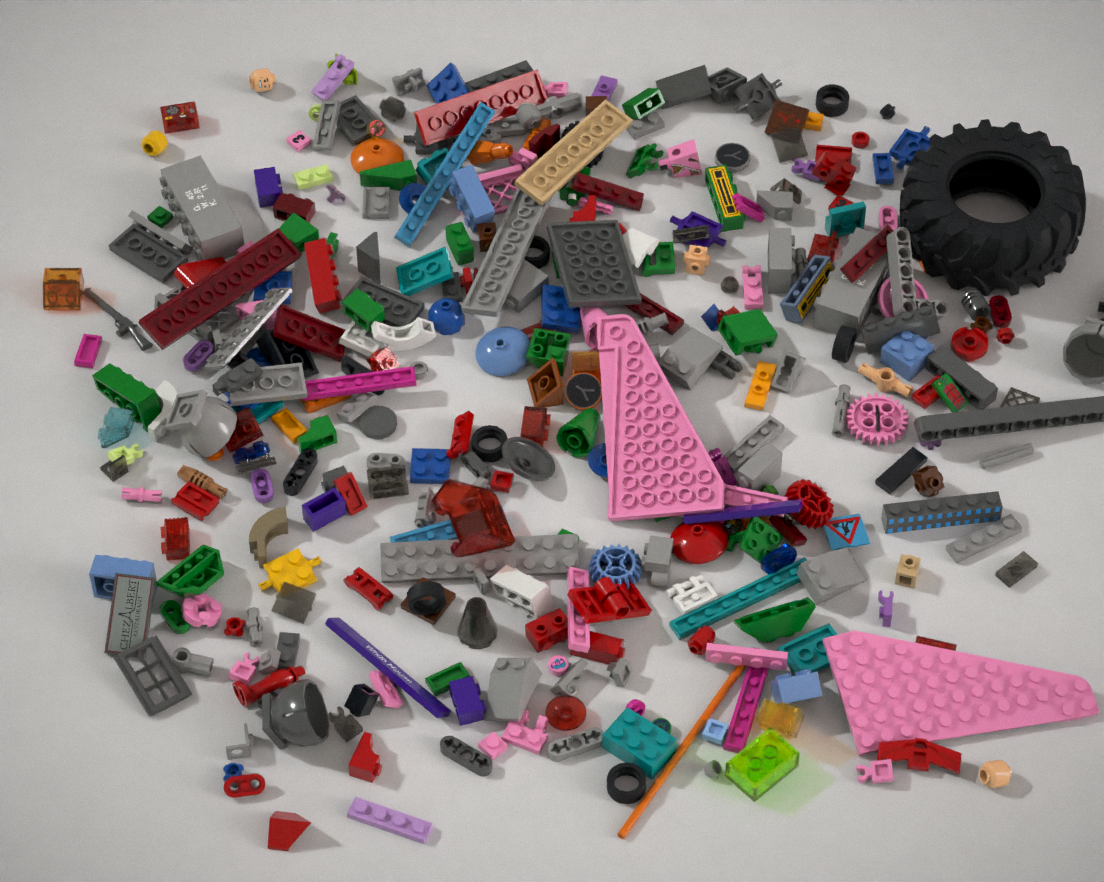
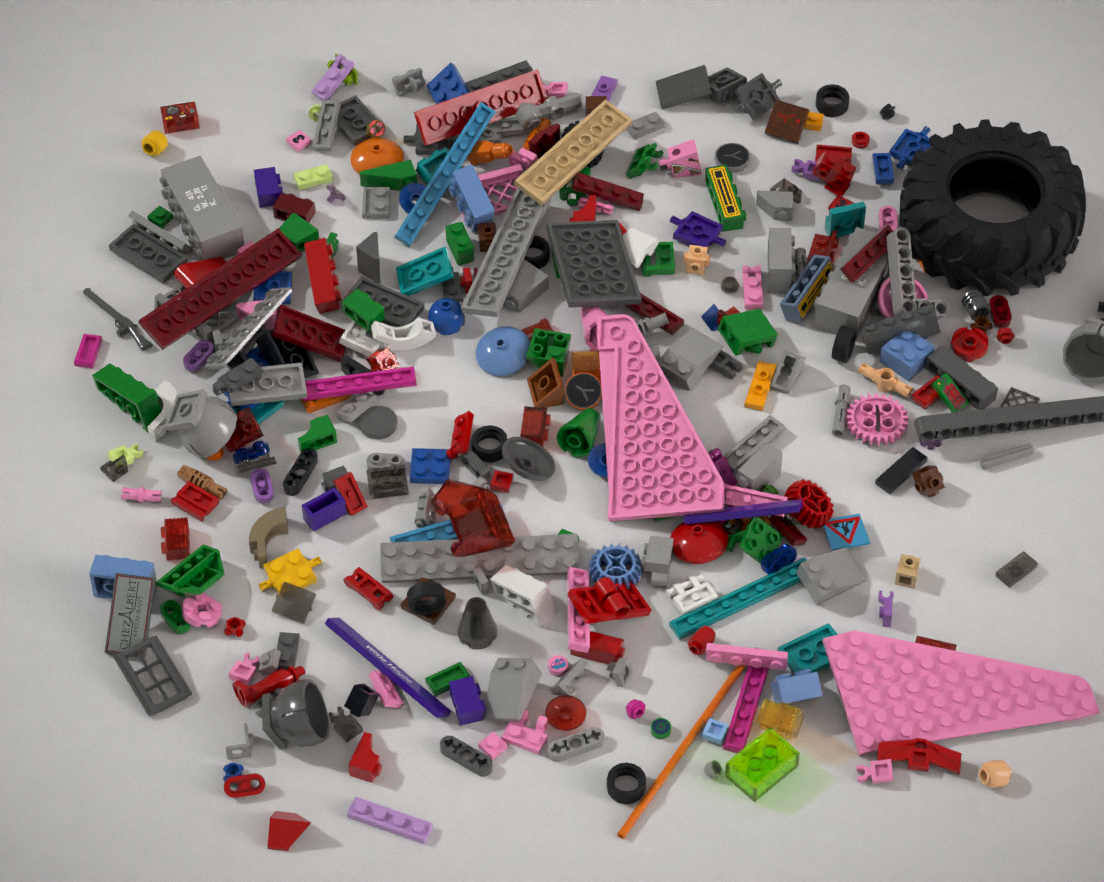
(62, 288): clear orange slope -> none
(116, 426): clear light blue slope -> none
(192, 662): light grey piece -> none
(254, 627): light grey pin -> none
(262, 80): light nougat head -> none
(289, 425): light orange tile -> none
(392, 109): clear smoke head -> none
(421, 369): light grey tile -> none
(547, 630): red brick -> none
(555, 310): blue plate -> none
(639, 742): teal brick -> none
(643, 103): green brick -> none
(690, 234): clear smoke slope -> none
(748, 207): dark pink tile -> none
(777, 620): green wedge -> none
(789, 144): clear smoke piece -> none
(941, 512): dark grey brick -> none
(983, 538): light grey plate -> none

